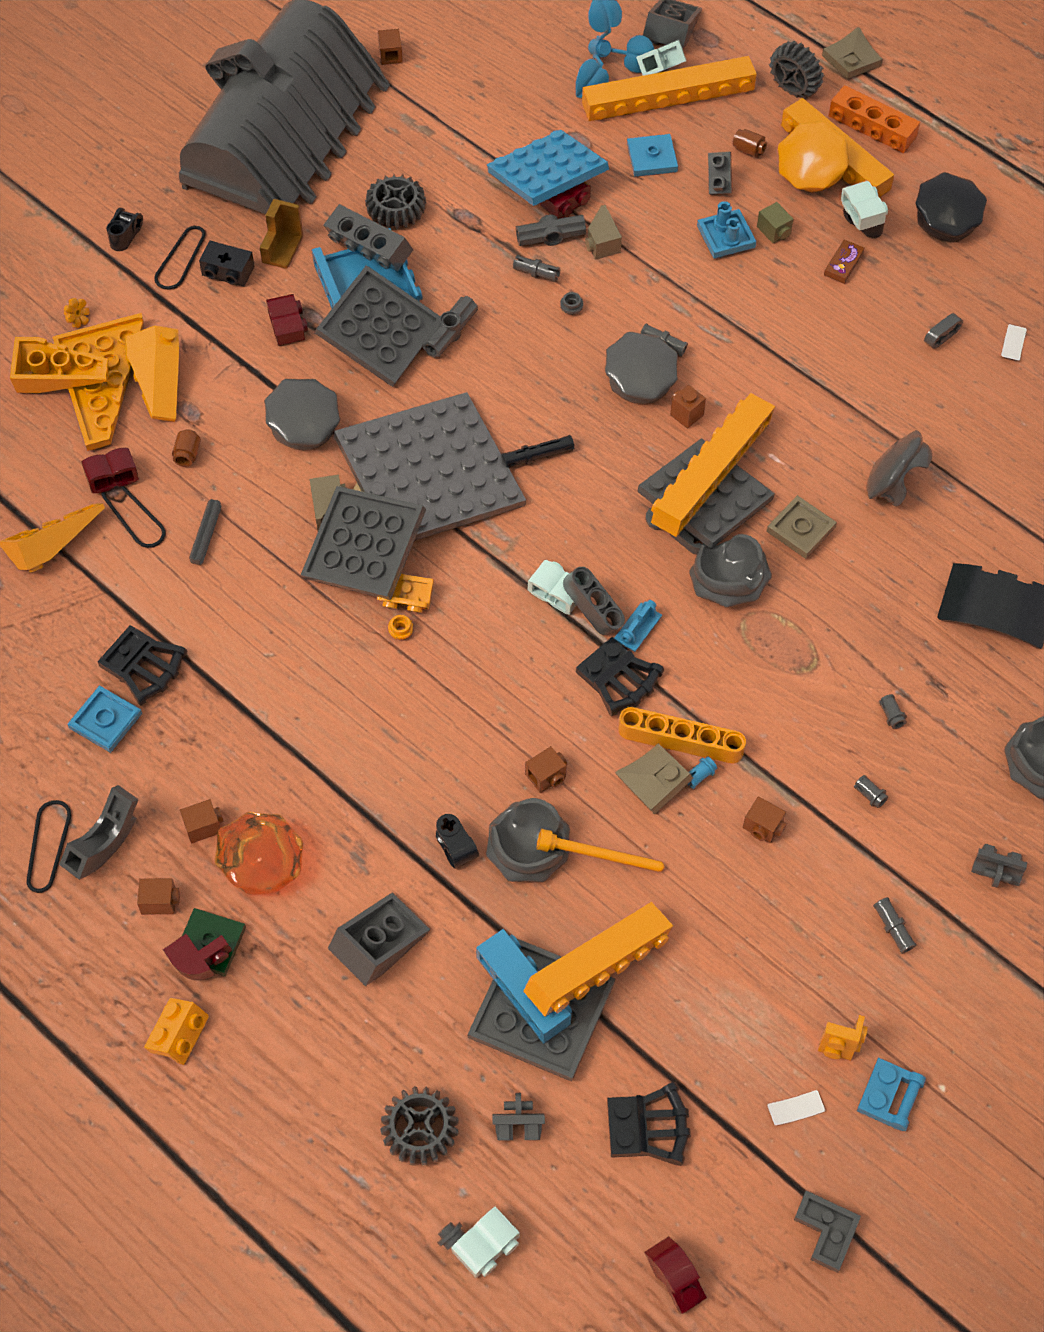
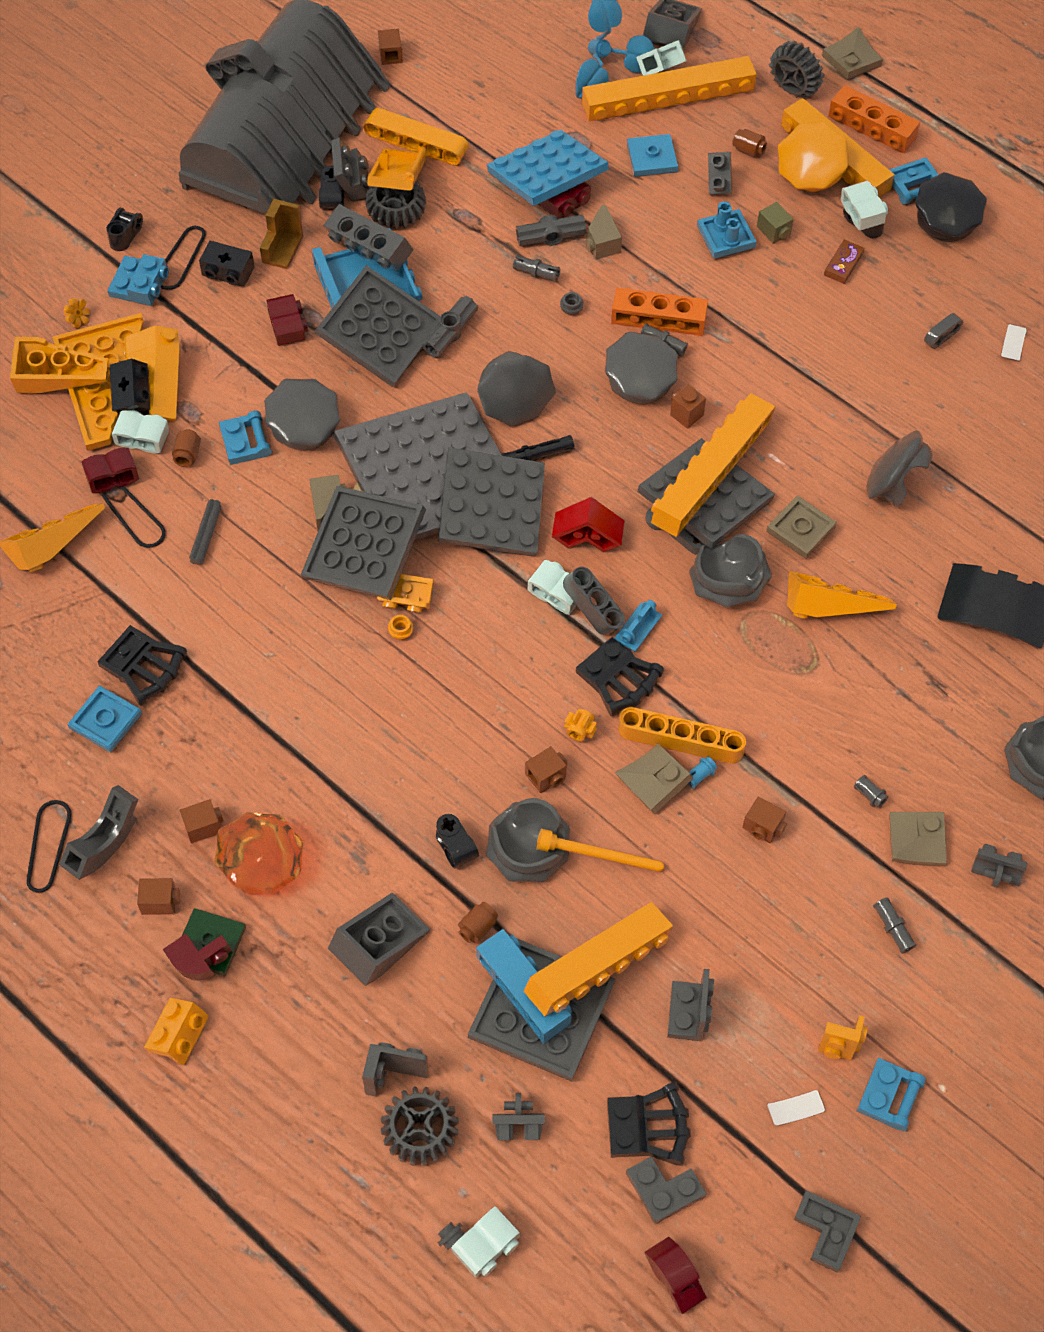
(129, 386): none -> black brick
(139, 279): none -> dark azure plate
(140, 431): none -> light aqua brick
(237, 441): none -> dark azure plate
(330, 192): none -> black piece
(350, 169): none -> dark grey plate
(386, 1057): none -> dark grey bracket
(397, 168): none -> light orange container
(412, 134): none -> light orange beam
(477, 922): none -> dark orange brick
(491, 502): none -> dark grey plate
(515, 388): none -> dark grey piece
(580, 725): none -> light orange gear
(590, 523): none -> red brick
(659, 310): none -> orange brick
(662, 1197): none -> dark grey plate
(690, 1008): none -> dark grey bracket
(816, 598): none -> light orange wedge
(894, 715): dark grey pin -> none
(911, 175): none -> dark azure plate
(918, 838): none -> dark tan plate

